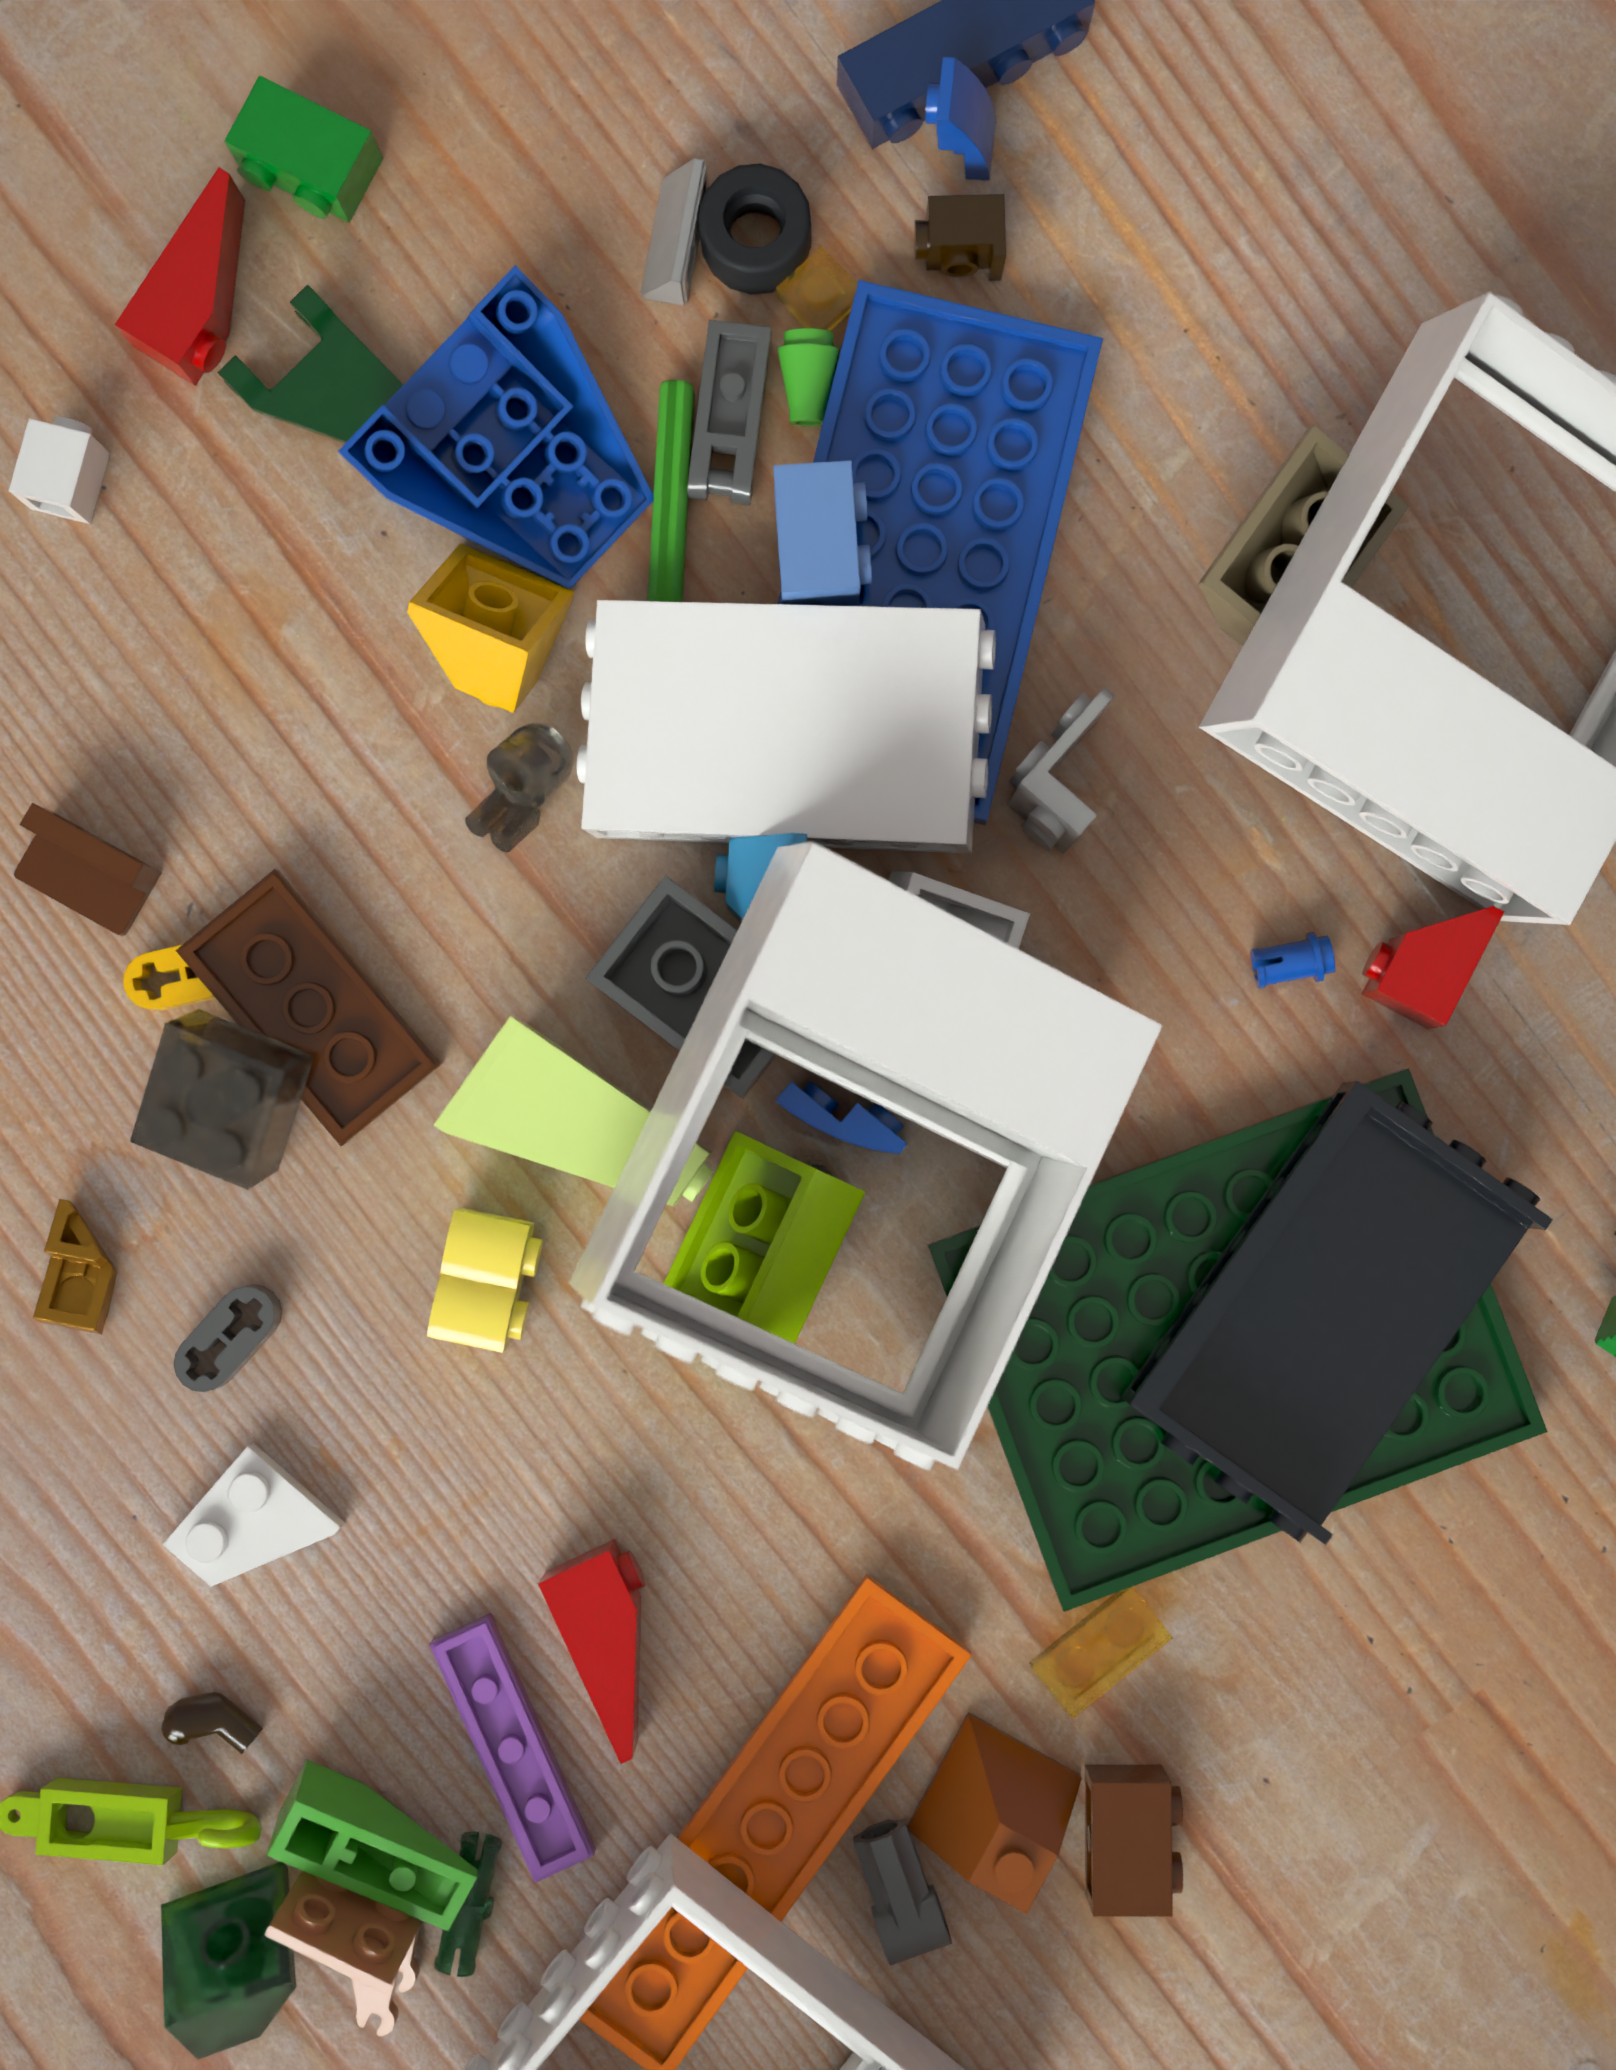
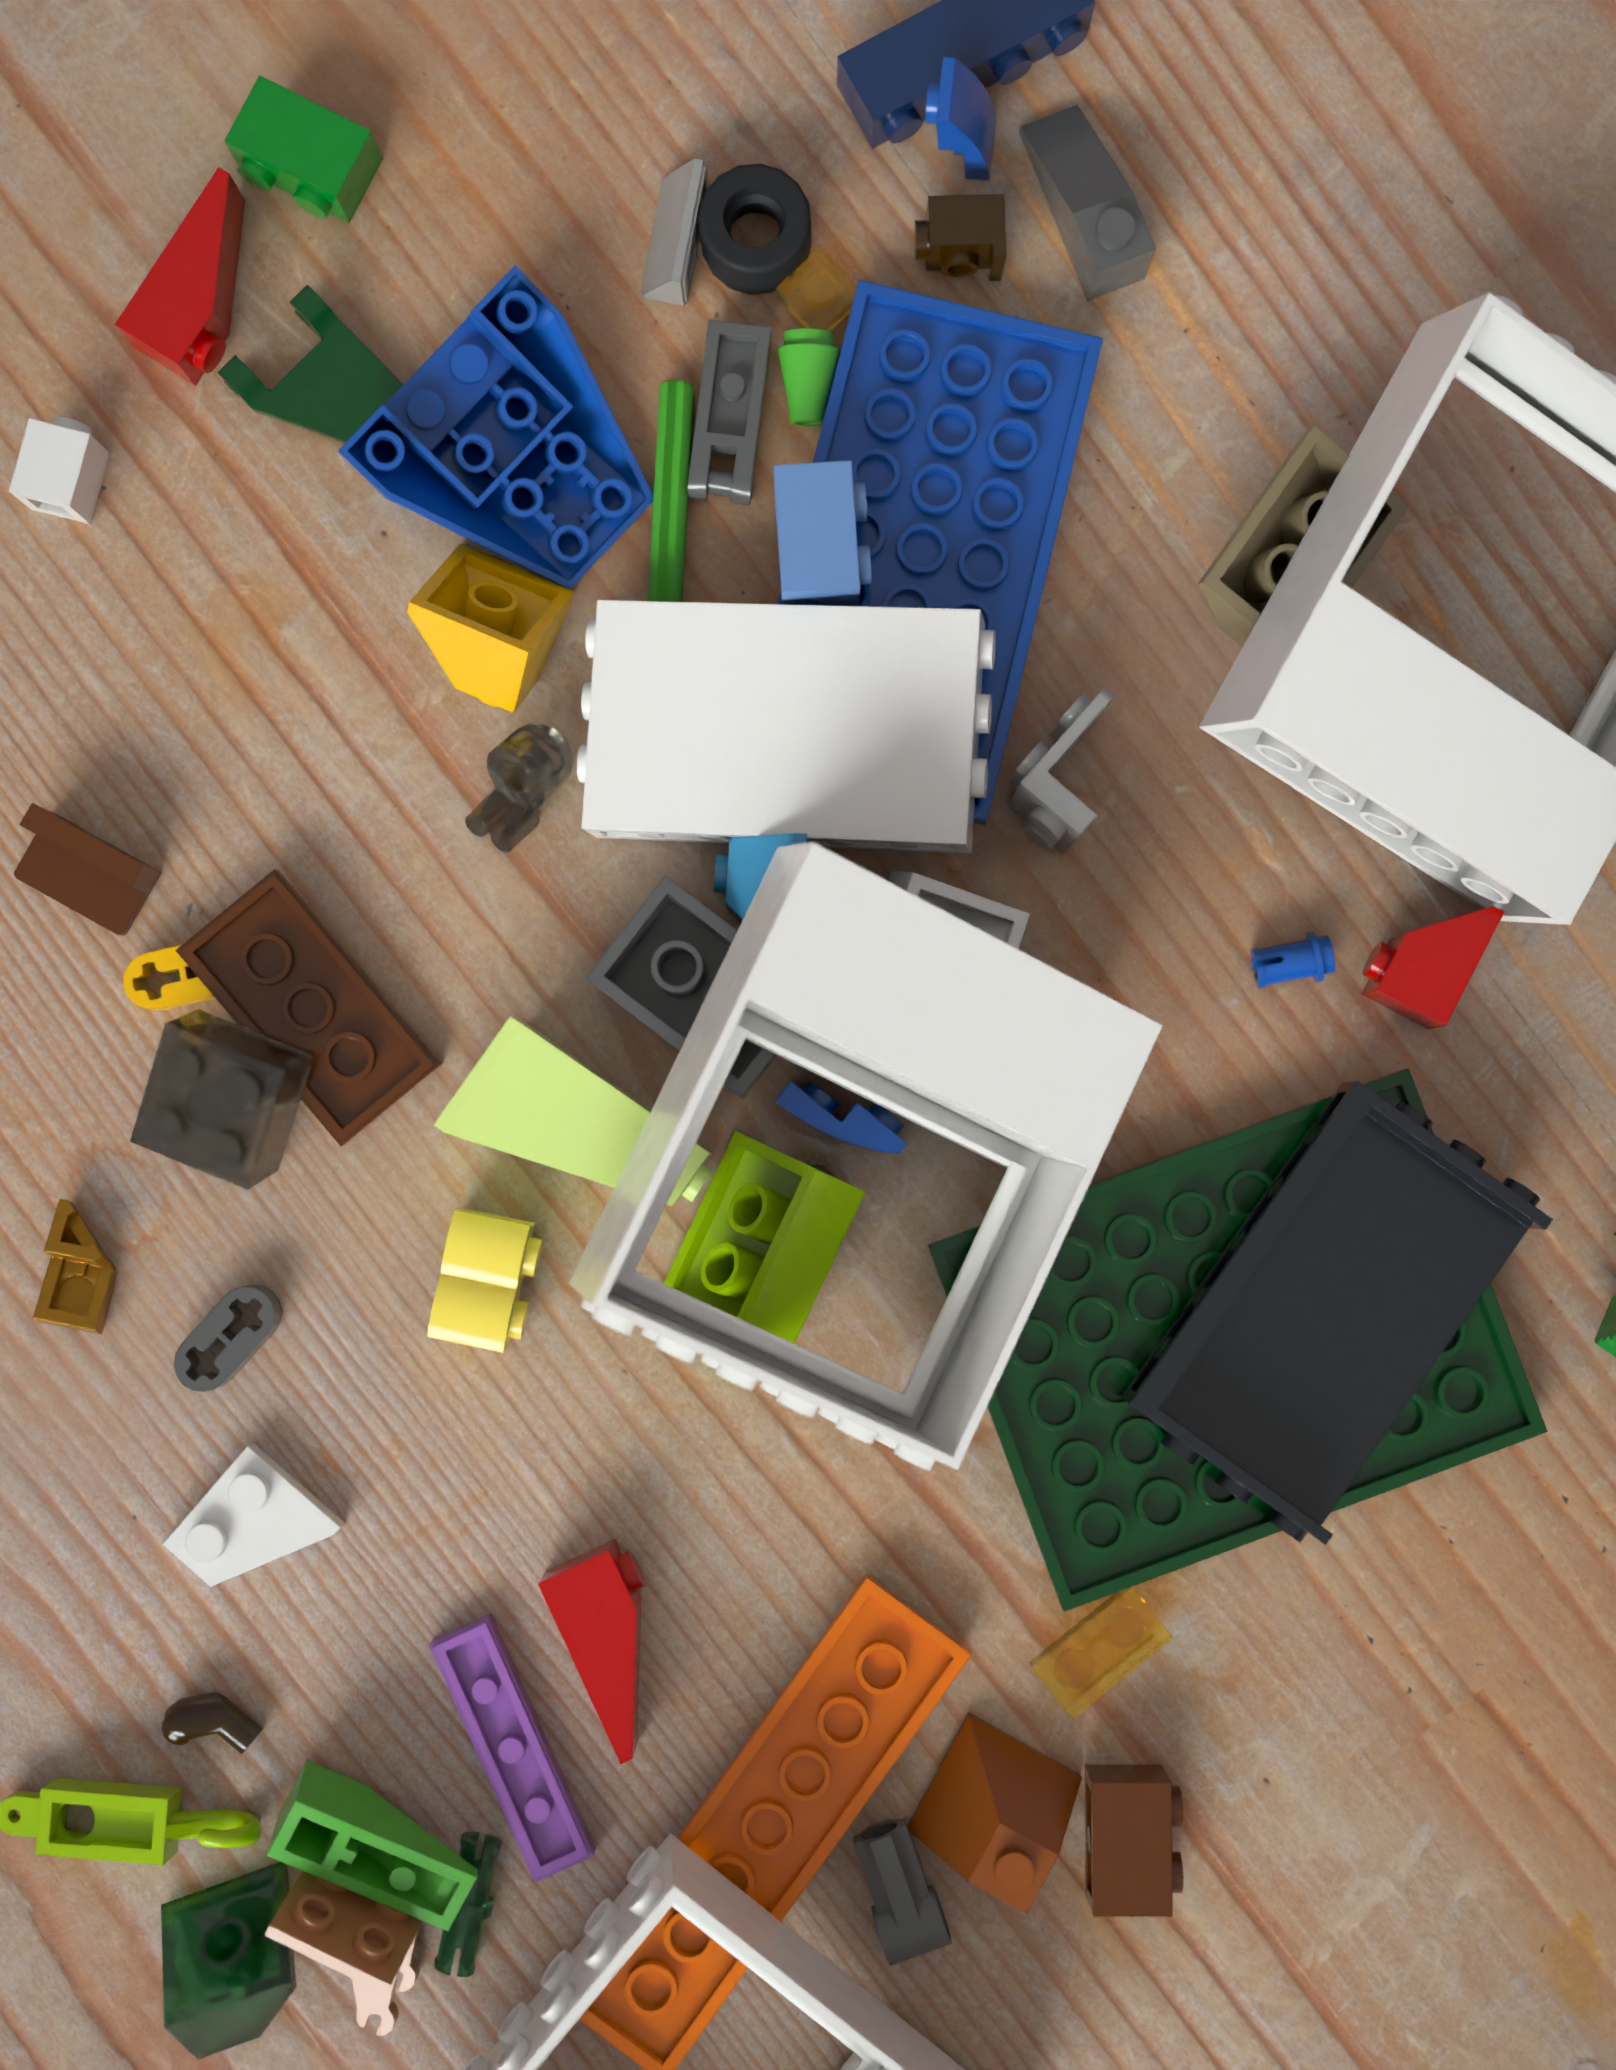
(1089, 202): none -> dark grey slope

